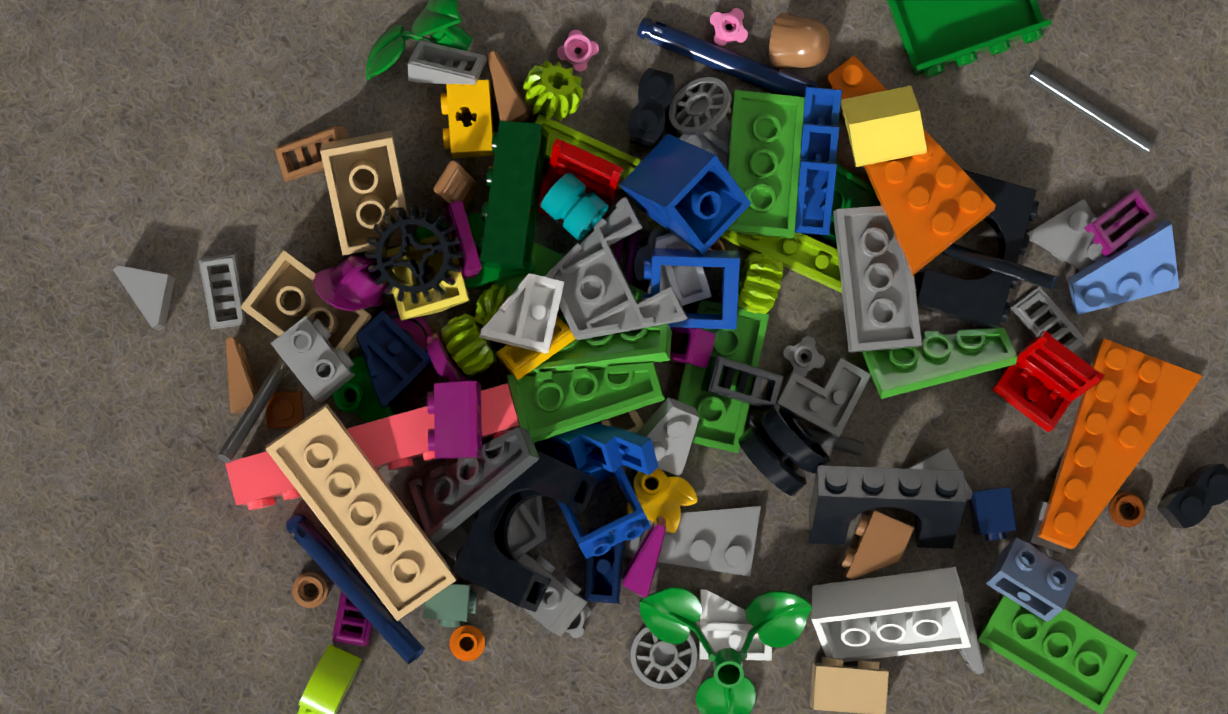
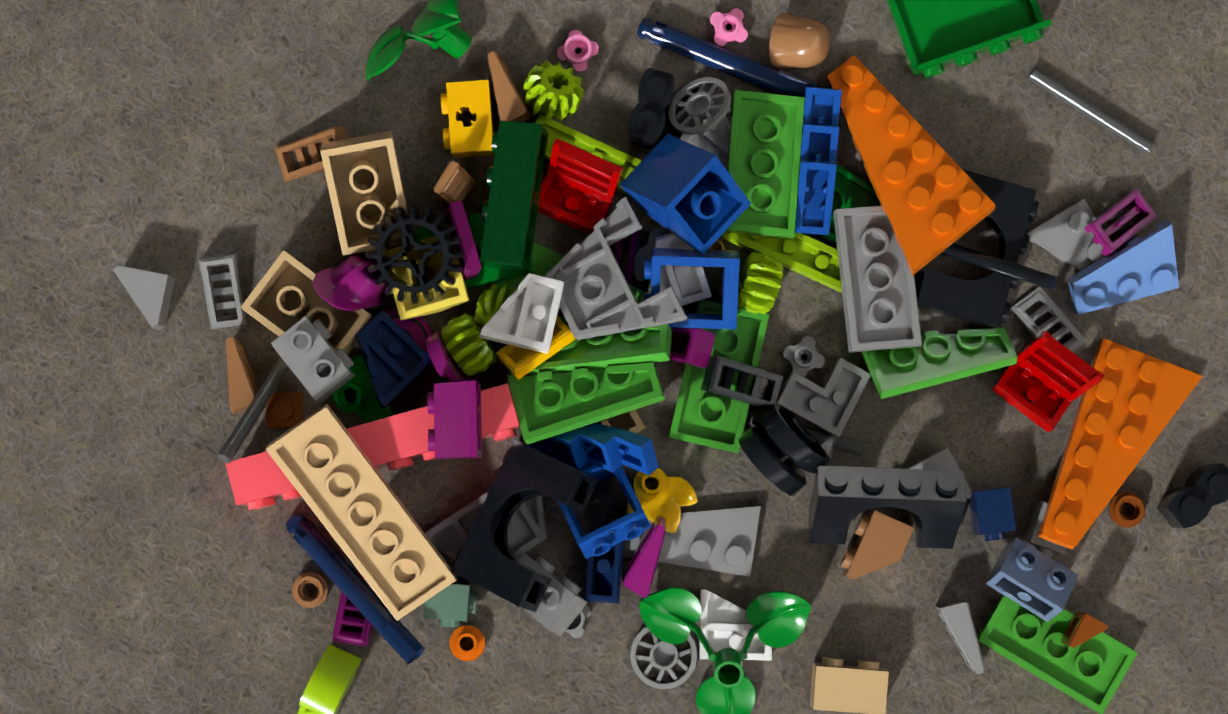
(435, 65): light grey slope -> none
(464, 487): dark grey wing -> none
(572, 204): teal wheel -> none
(671, 434): light grey wing -> none
(884, 126): light yellow slope -> none
(891, 615): white slope -> none
(1082, 629): none -> dark orange slope

